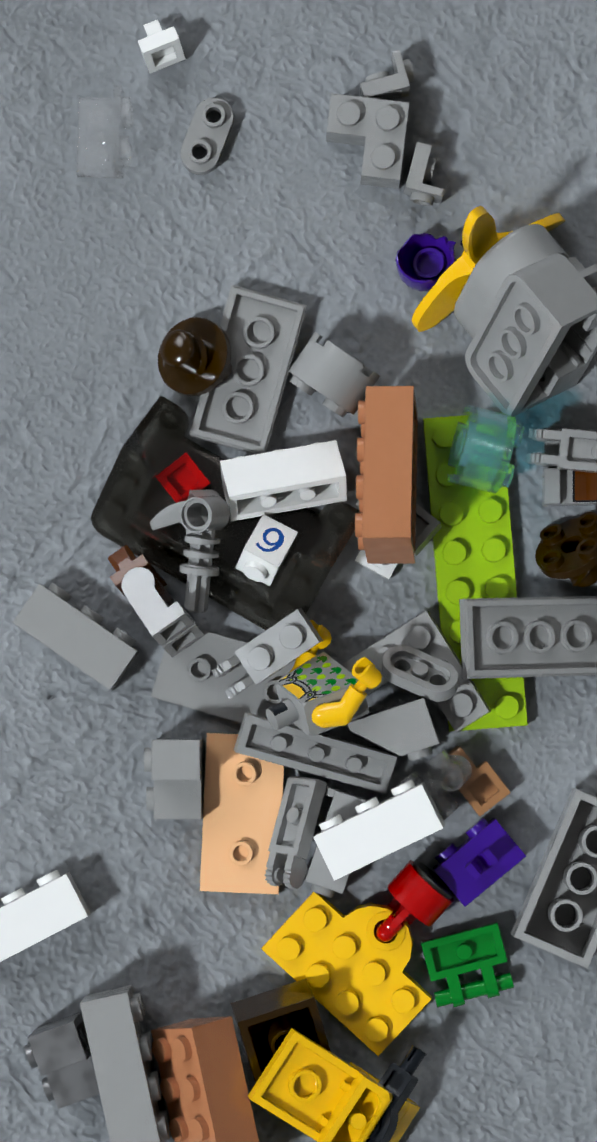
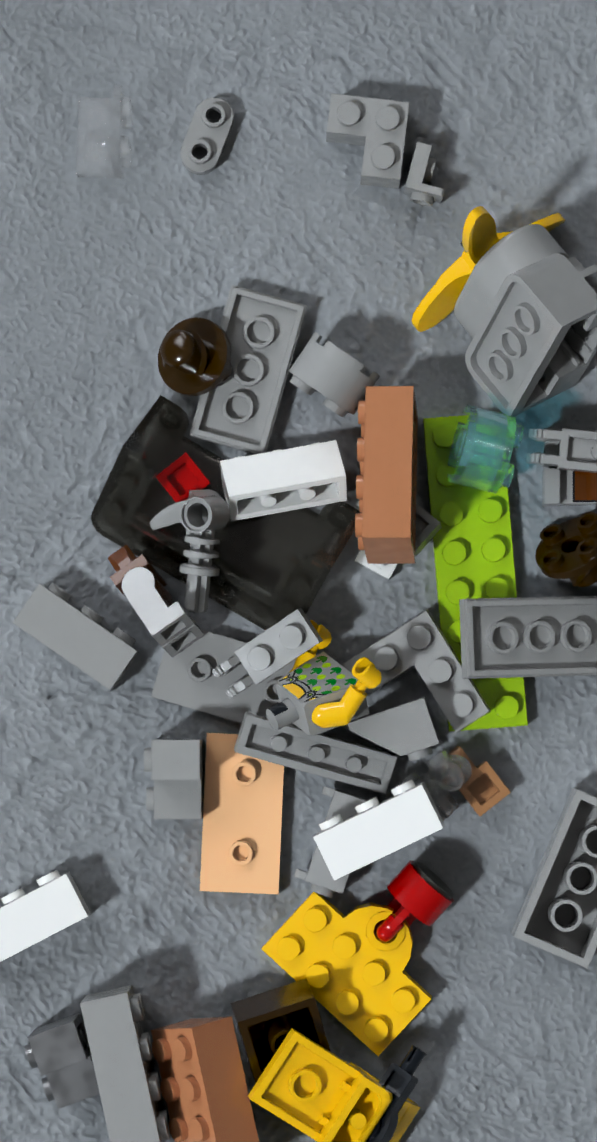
(160, 47): white tile -> none
(266, 550): white brick -> none
(294, 831): light grey hinge -> none
(386, 86): light grey bracket -> none
(423, 674): light grey plate -> none
(424, 260): dark purple hair -> none
(463, 953): green plate -> none
(478, 860): dark purple brick -> none

